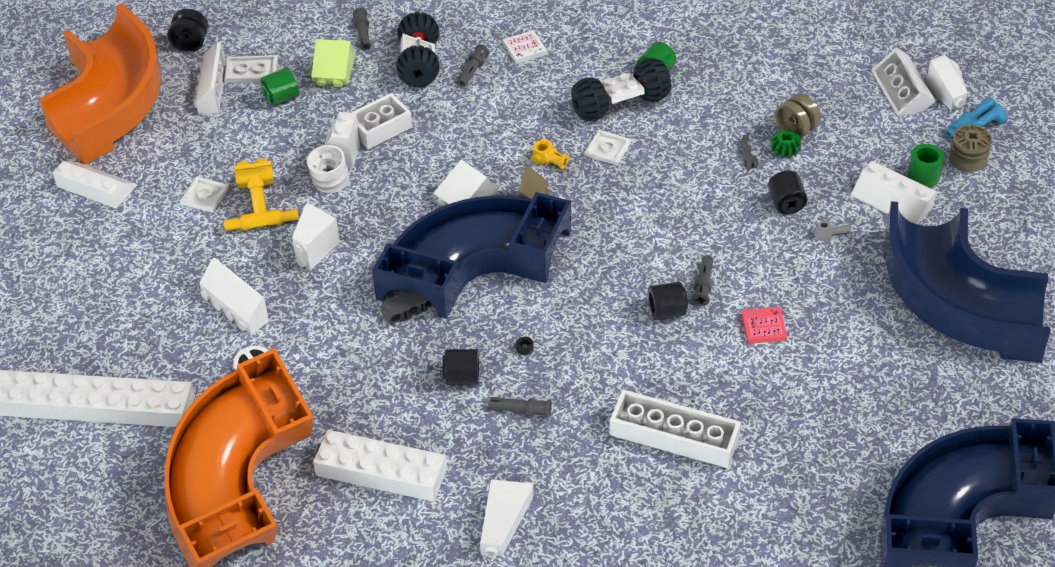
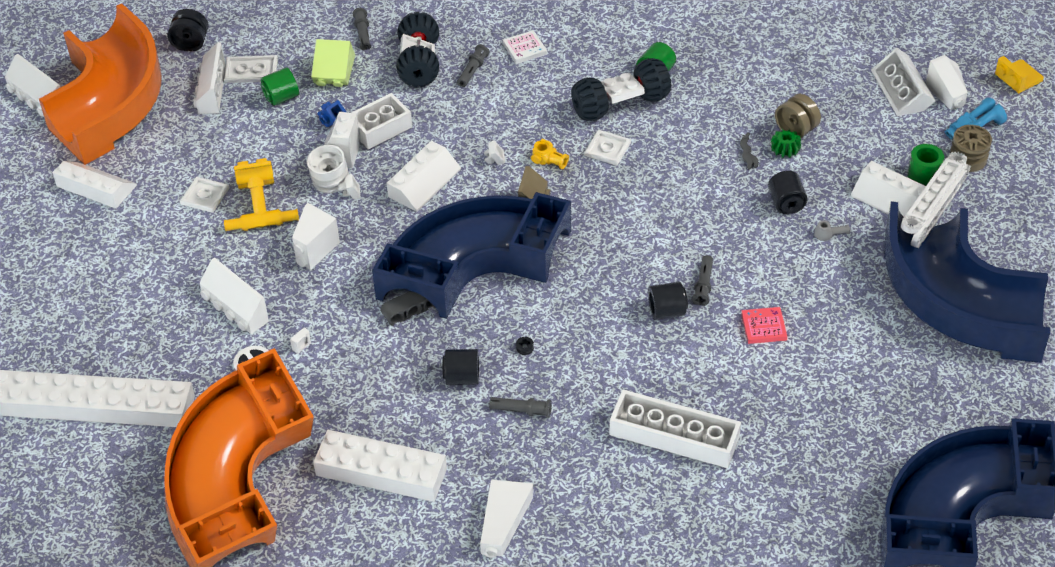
(28, 82): none -> white slope
(300, 340): none -> white tile
(329, 112): none -> blue brick
(351, 187): none -> white tile
(422, 176): none -> white slope
(462, 184): white slope -> none
(494, 153): none -> white tile
(919, 237): none -> white plate
(933, 193): none -> white plate
(1018, 74): none -> yellow bracket

